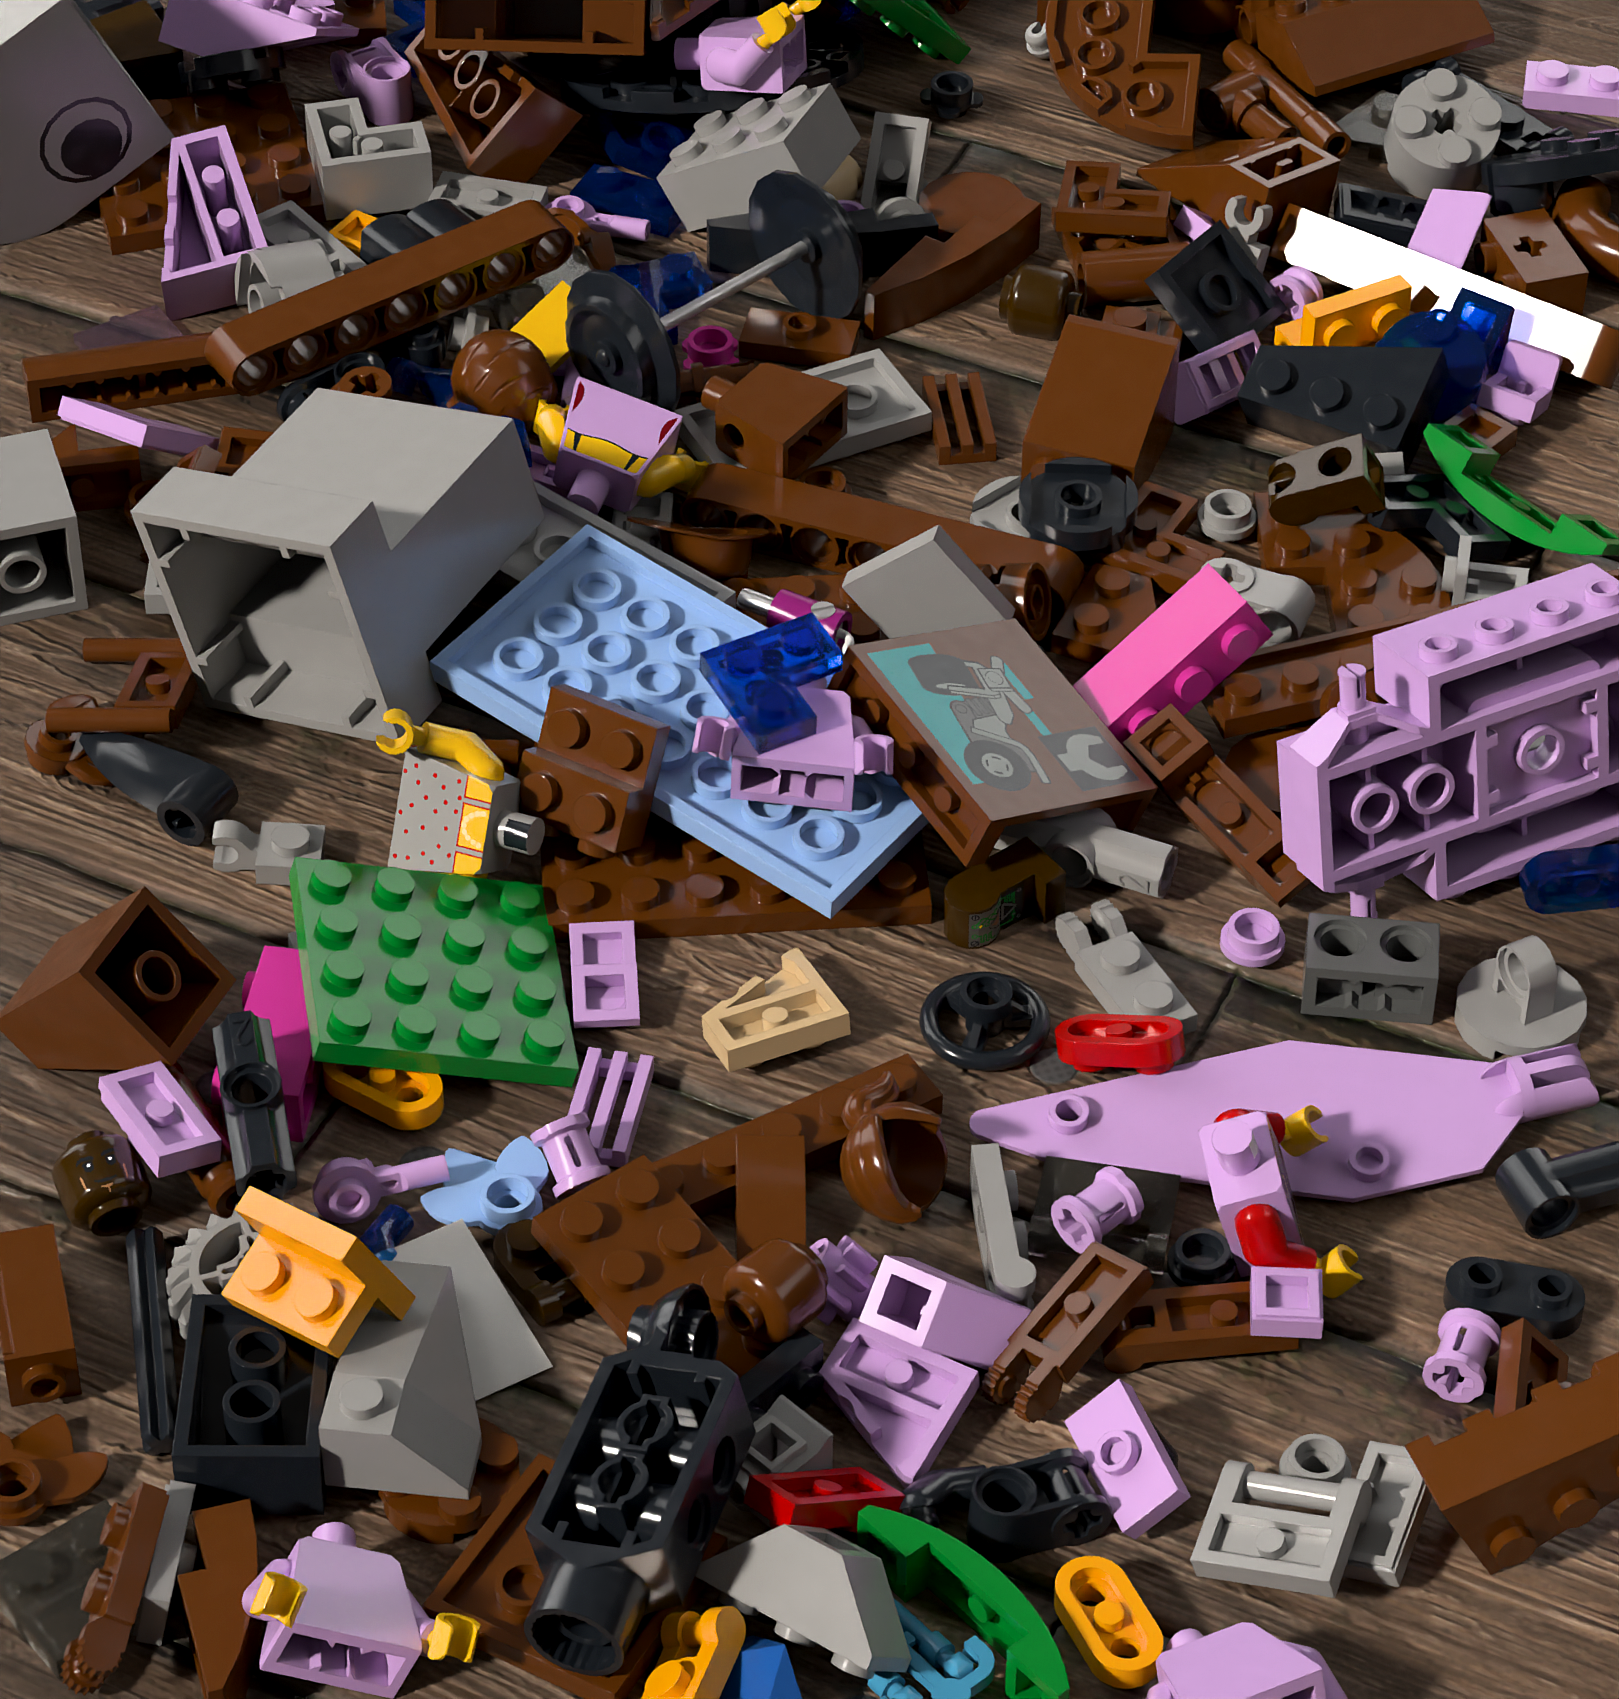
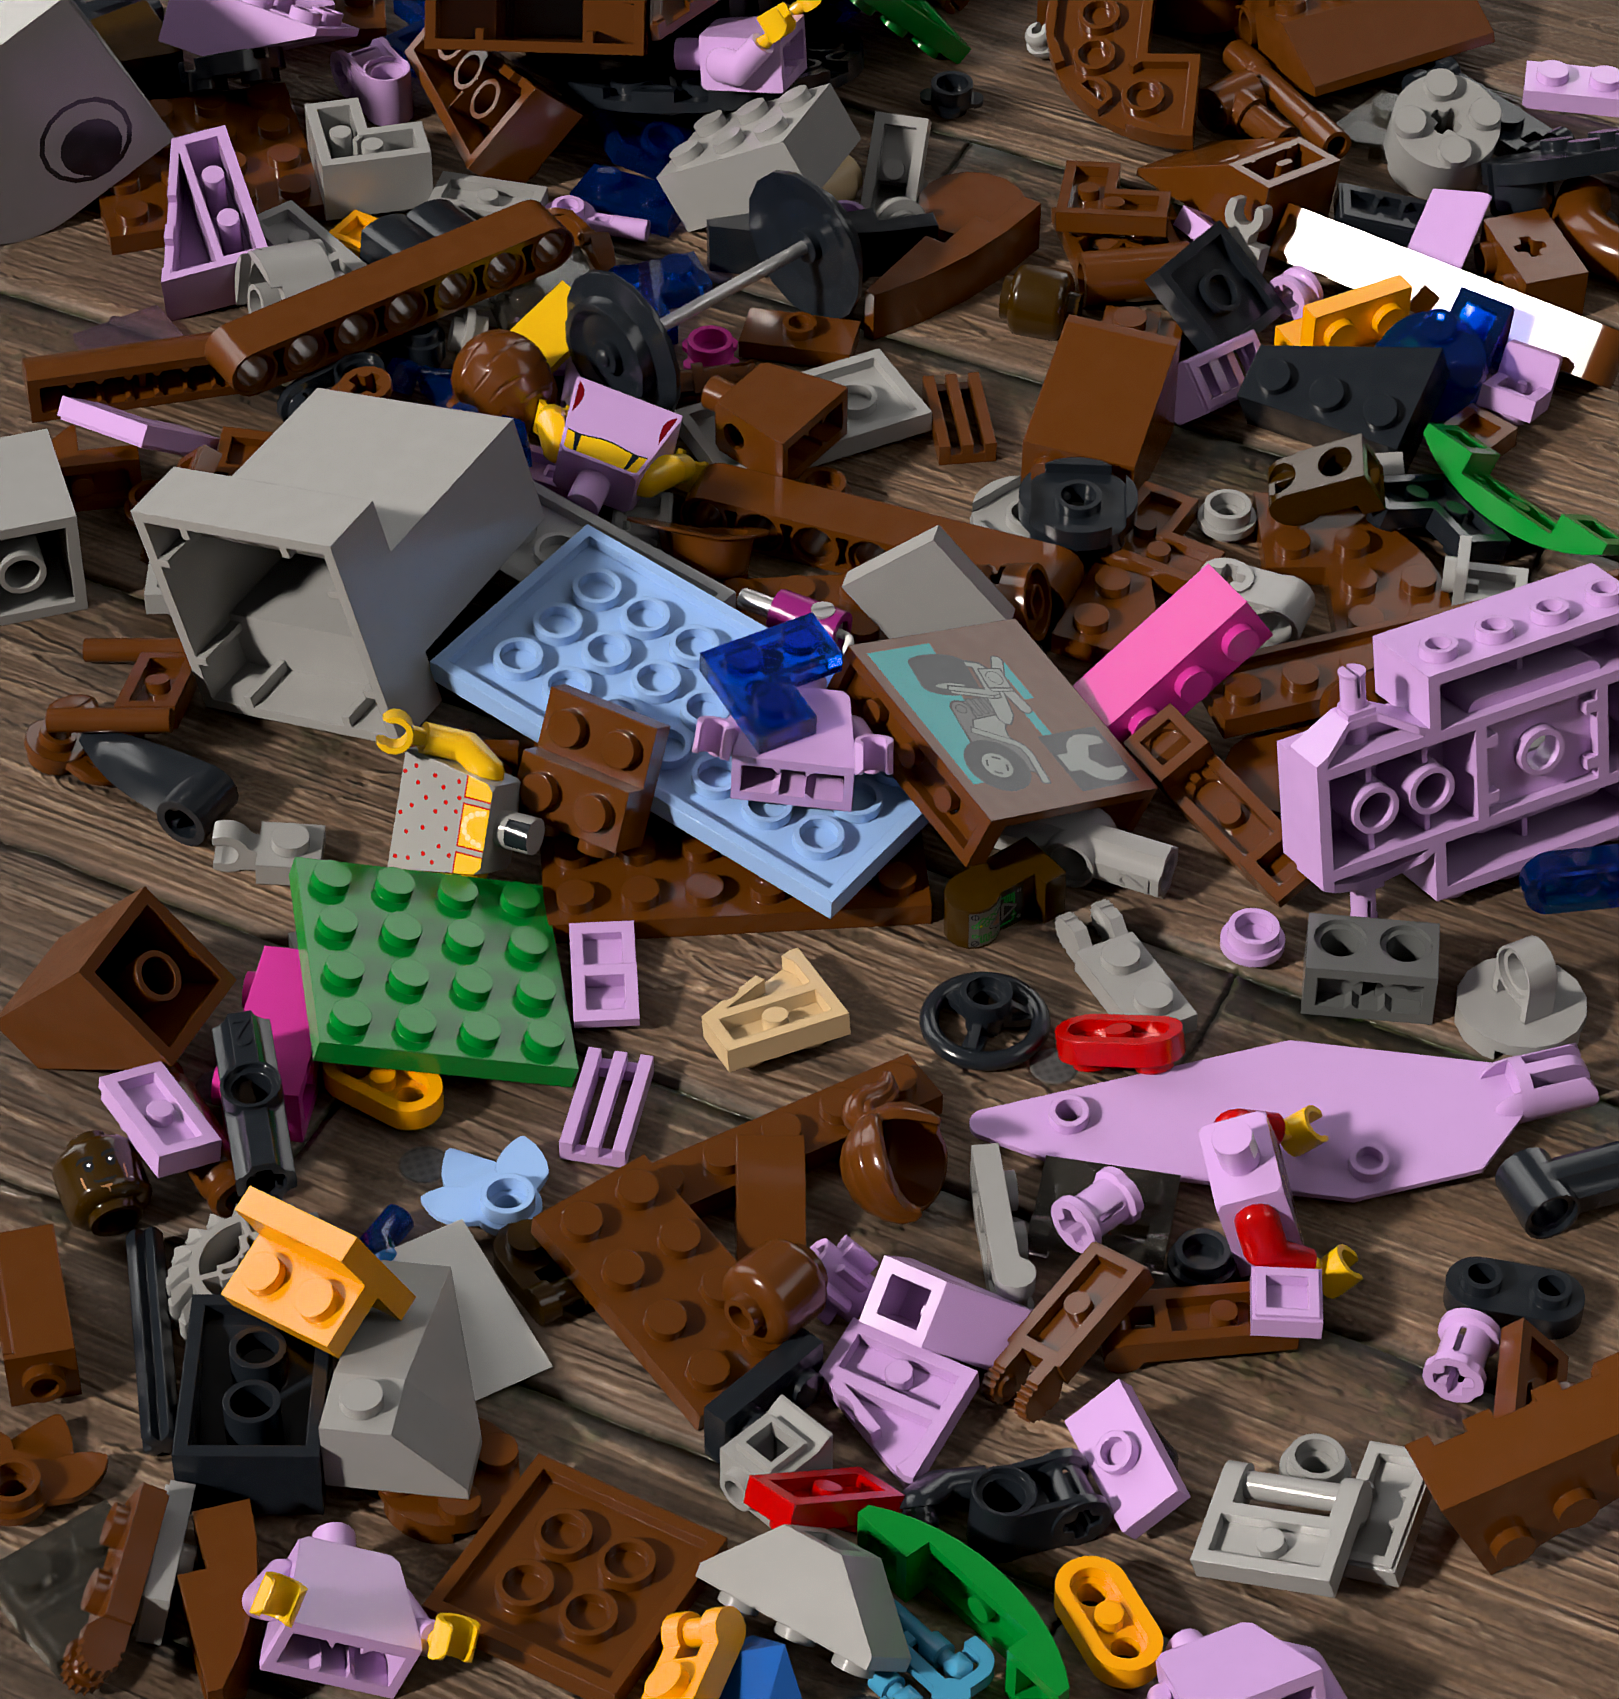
(352, 1187): lavender plate -> none
(572, 1135): lavender bush -> none
(636, 1485): black brick -> none

